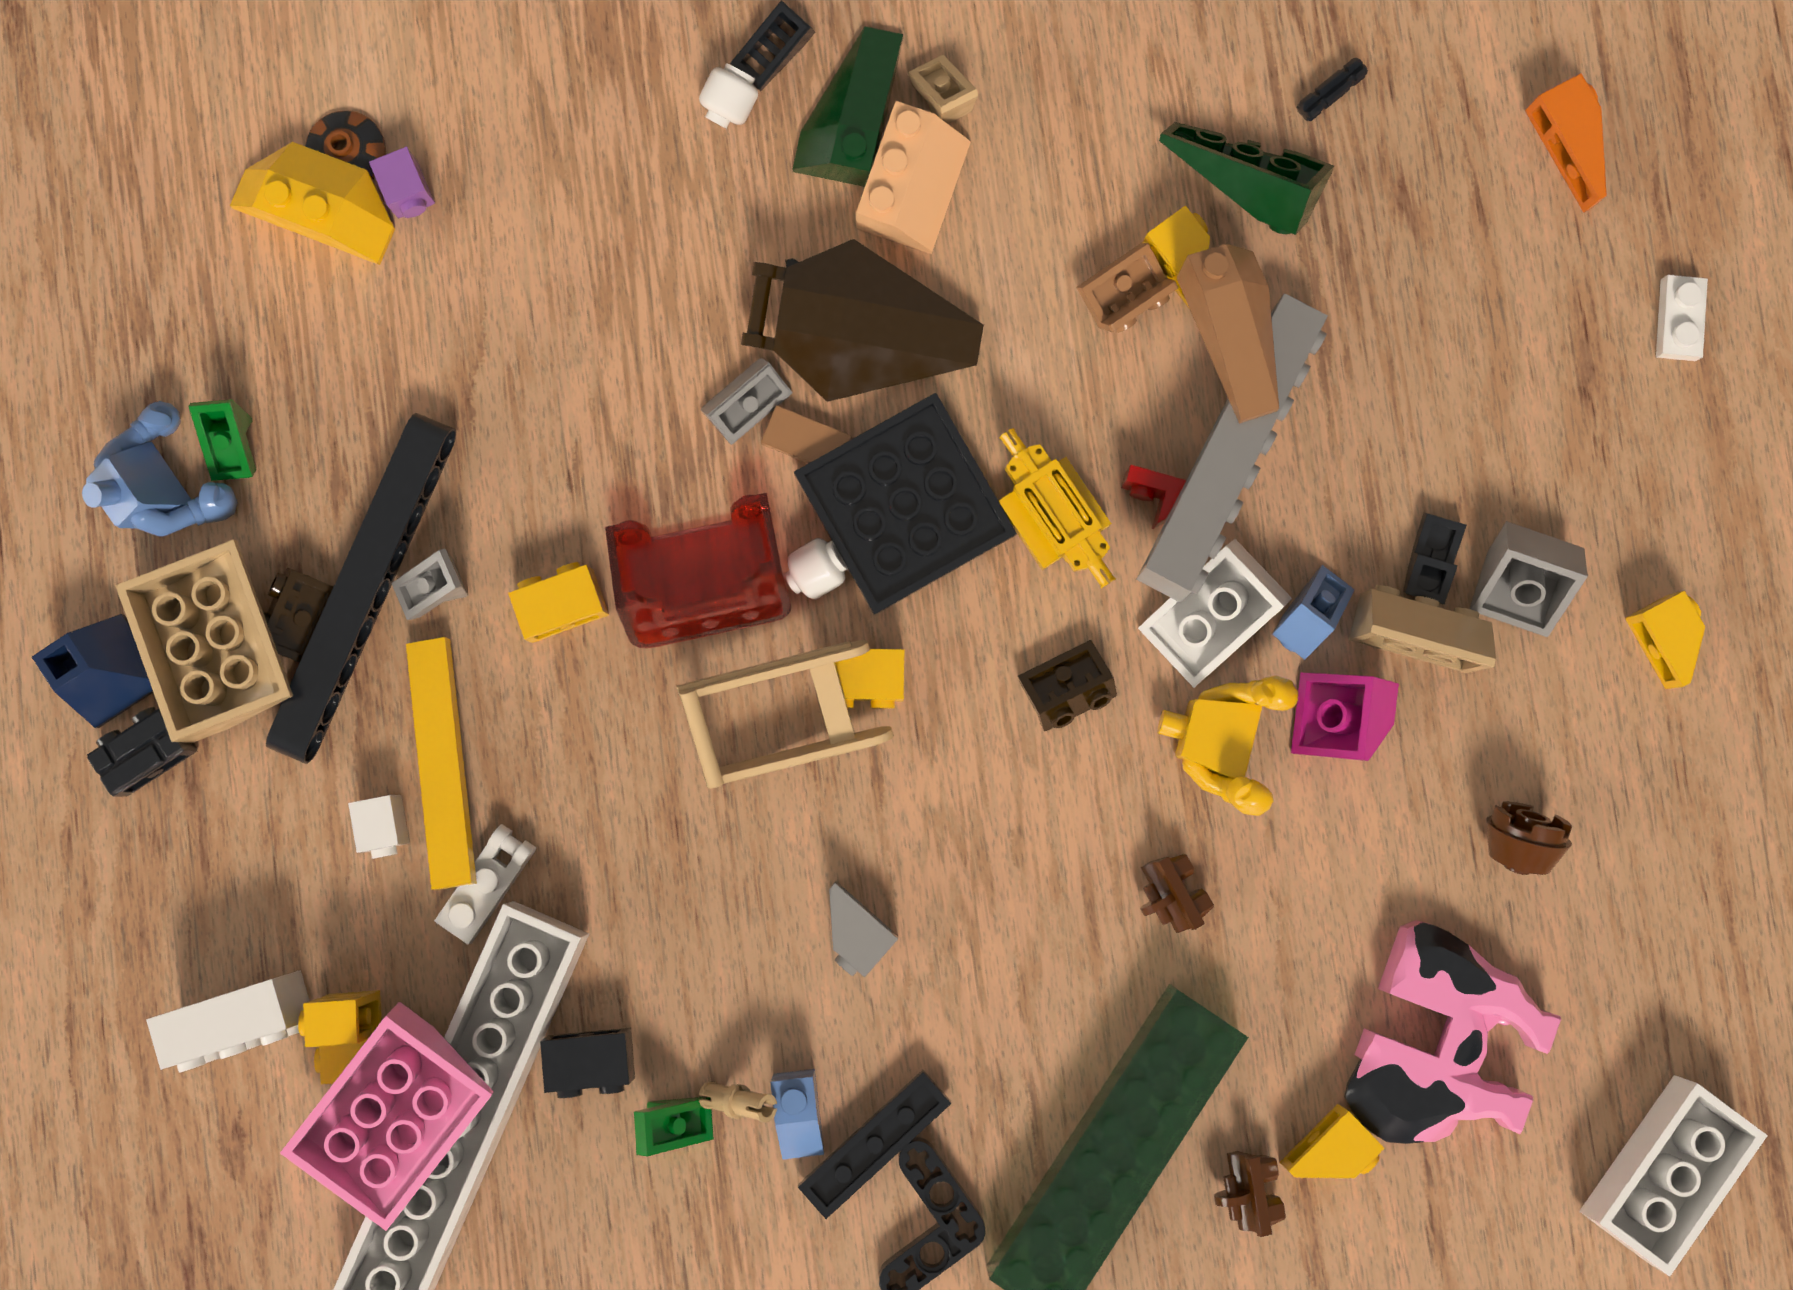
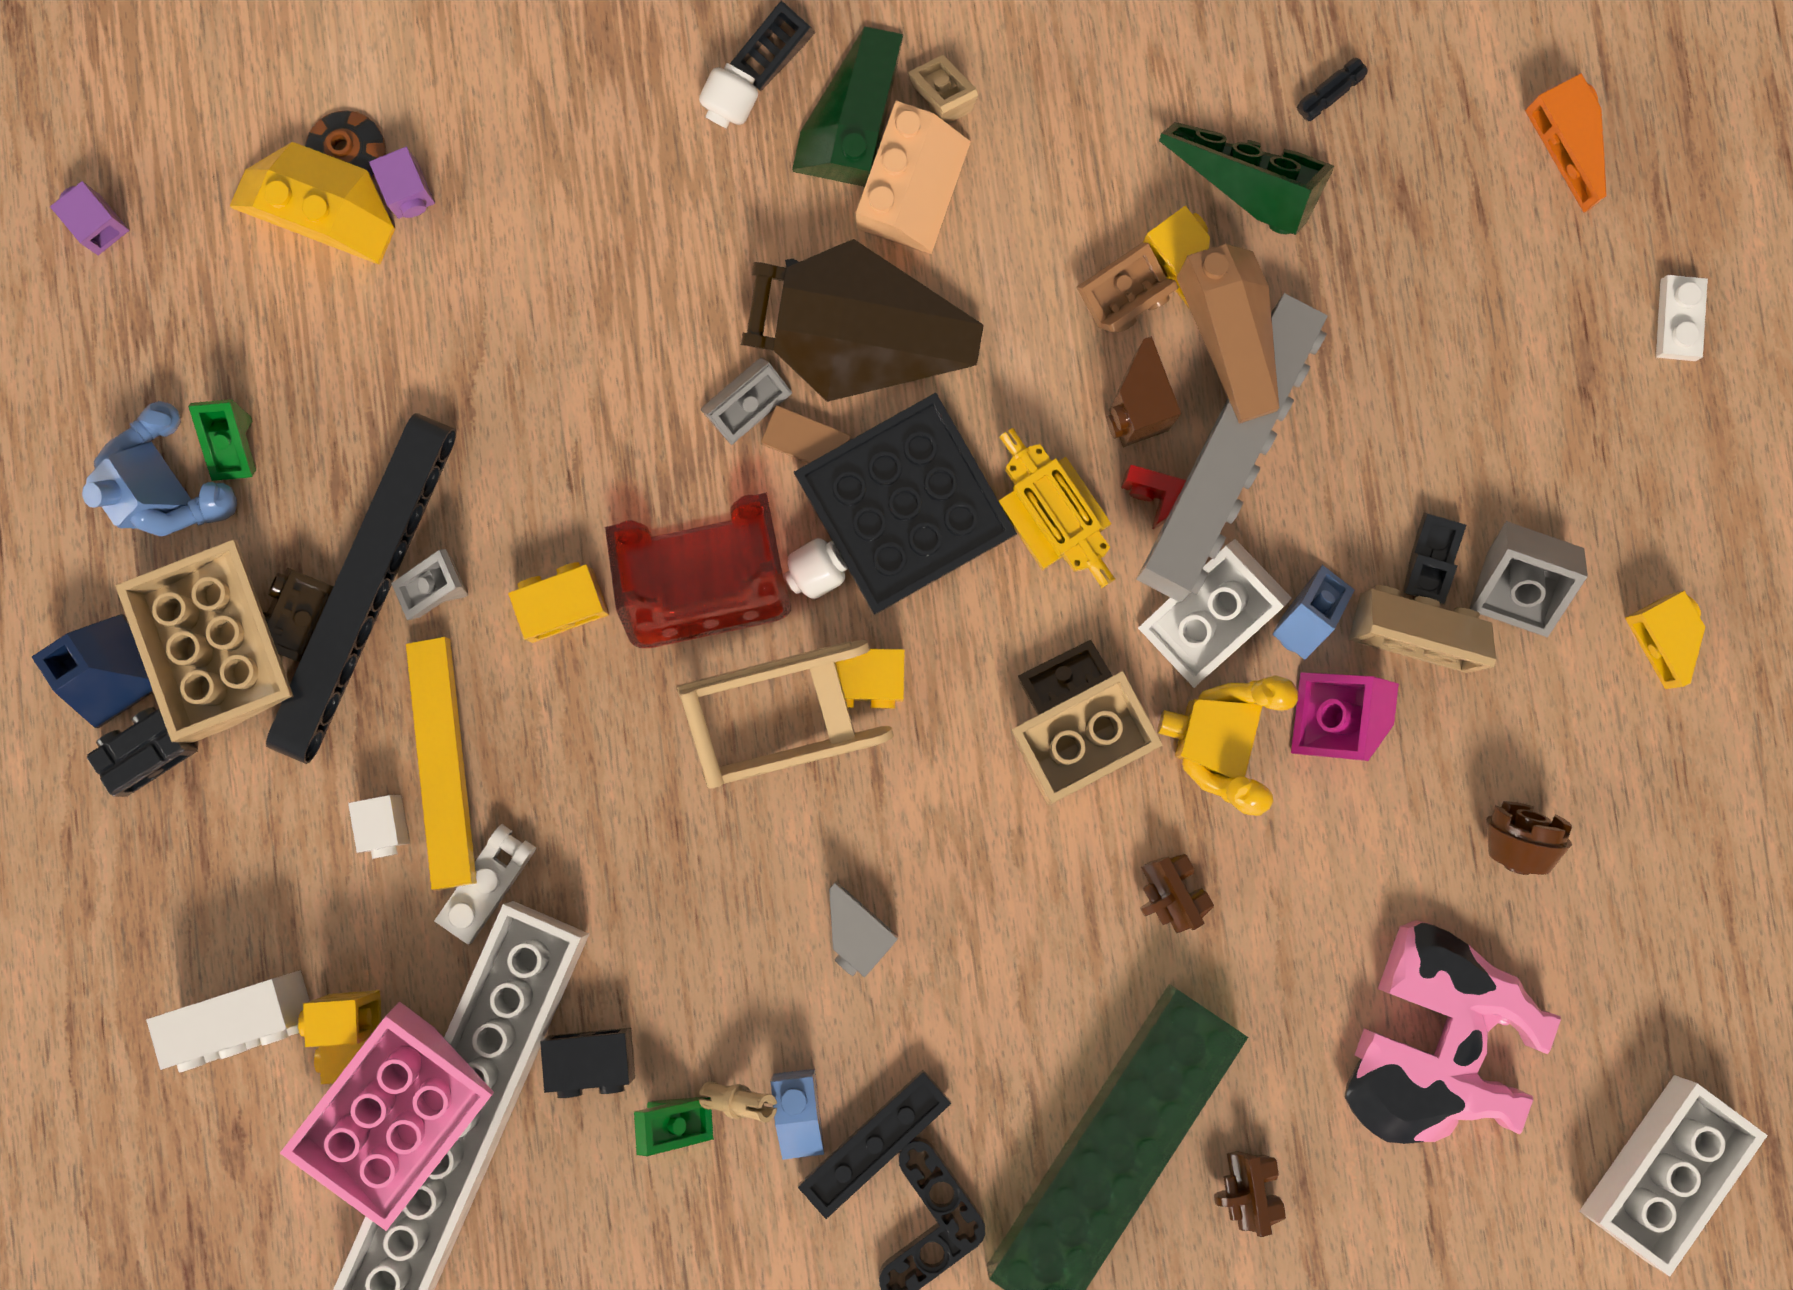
(89, 217): none -> medium lavender brick
(1085, 738): none -> tan slope
(1144, 399): none -> reddish brown slope
(1334, 1149): yellow slope -> none

